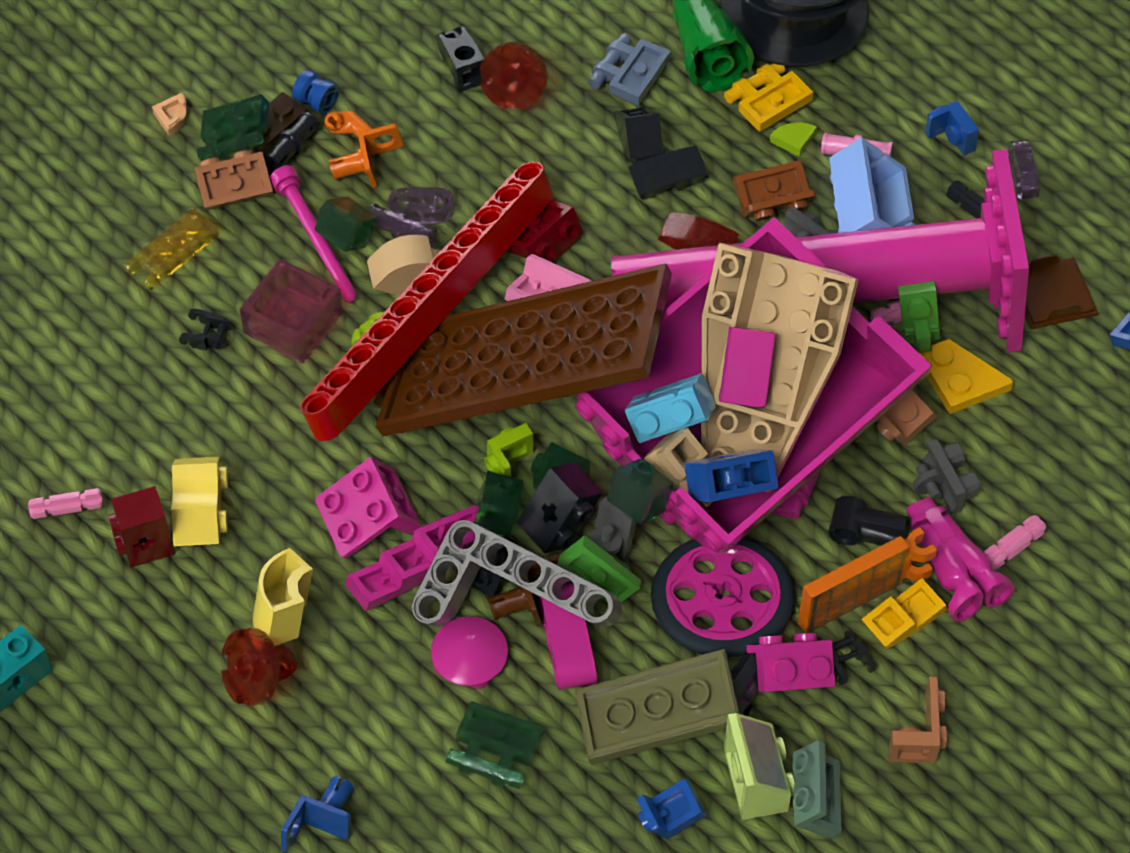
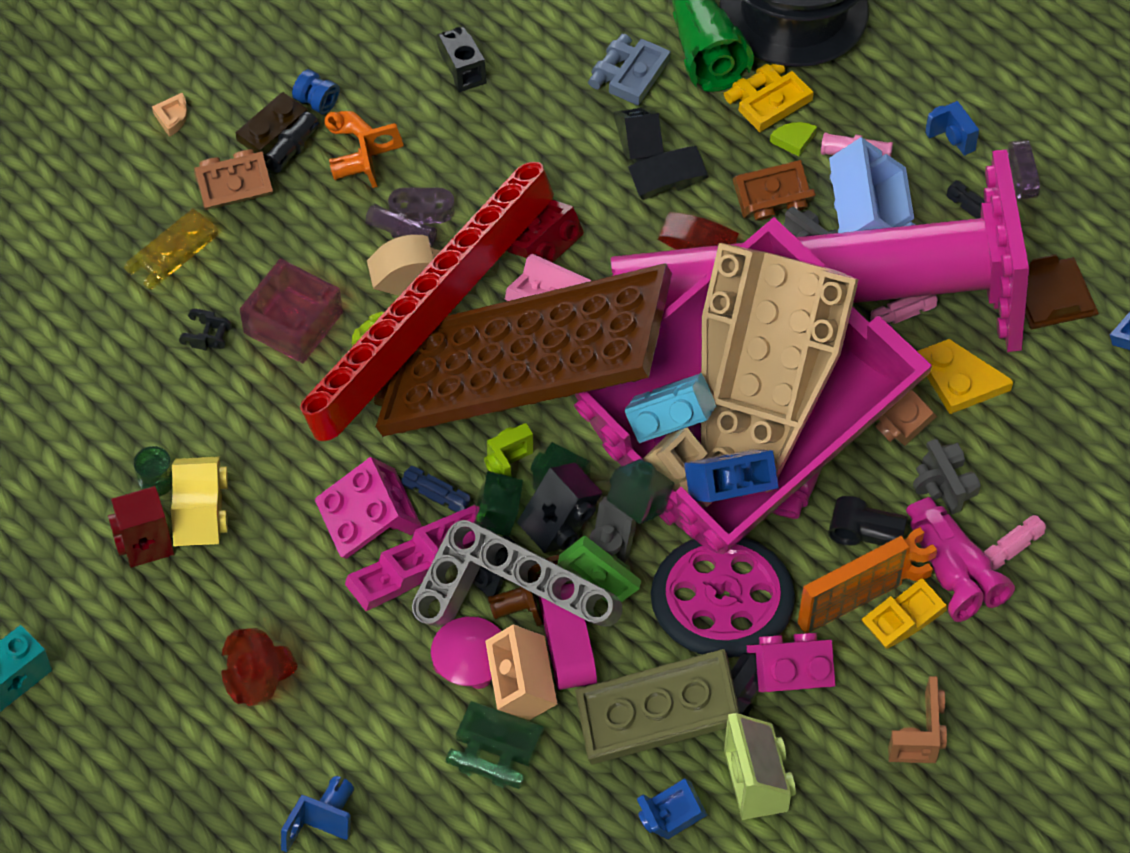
(65, 503): bright pink axle -> none
(154, 469): none -> clear green wheel
(233, 127): clear green plate -> none
(282, 596): light yellow brick -> none
(287, 183): dark pink piece -> none
(345, 223): clear green brick -> none
(435, 489): none -> dark blue axle
(513, 75): clear red tile -> none
(521, 672): none -> light nougat brick
(747, 367): dark pink slope -> none
(817, 790): sand green bracket -> none
(858, 651): black piece -> none
(919, 314): bright green hinge -> none

